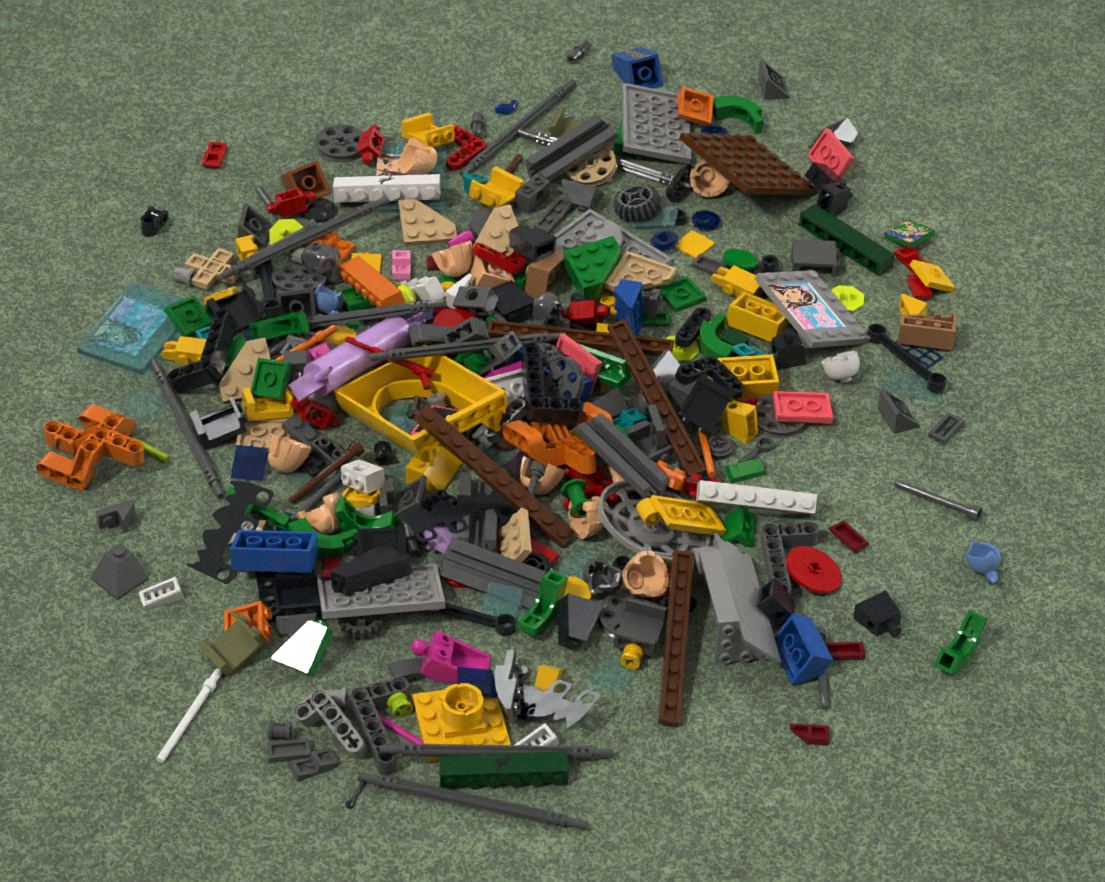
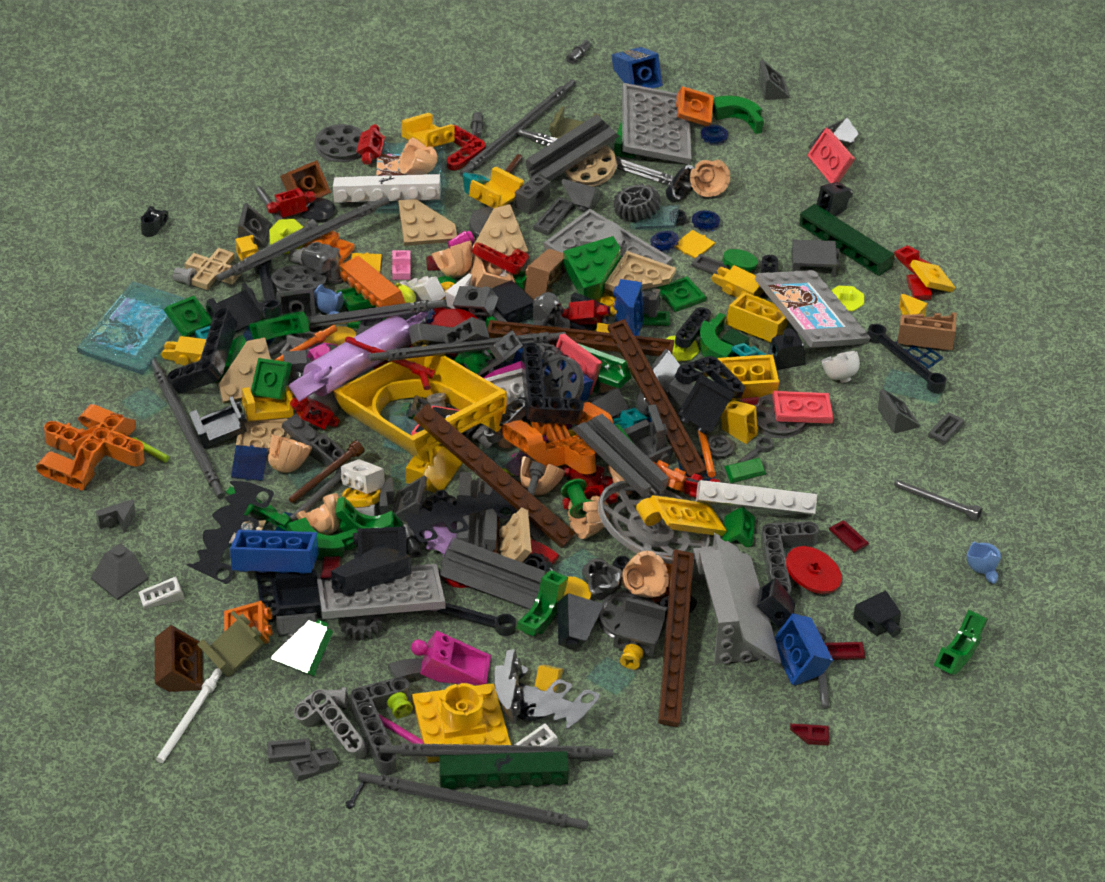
(178, 661): none -> reddish brown slope
(214, 155): red slope -> none
(222, 294): yellow tile -> none
(280, 730): dark grey bush -> none
(311, 466): black piece -> none
(378, 448): black bush -> none
(480, 678): clear blue piece -> none
(502, 600): clear light blue piece -> none
(506, 109): clear blue arm -> none
(531, 243): black slope -> none
(748, 164): reddish brown plate -> none
(821, 174): black brick -> none
(909, 233): tile -> none

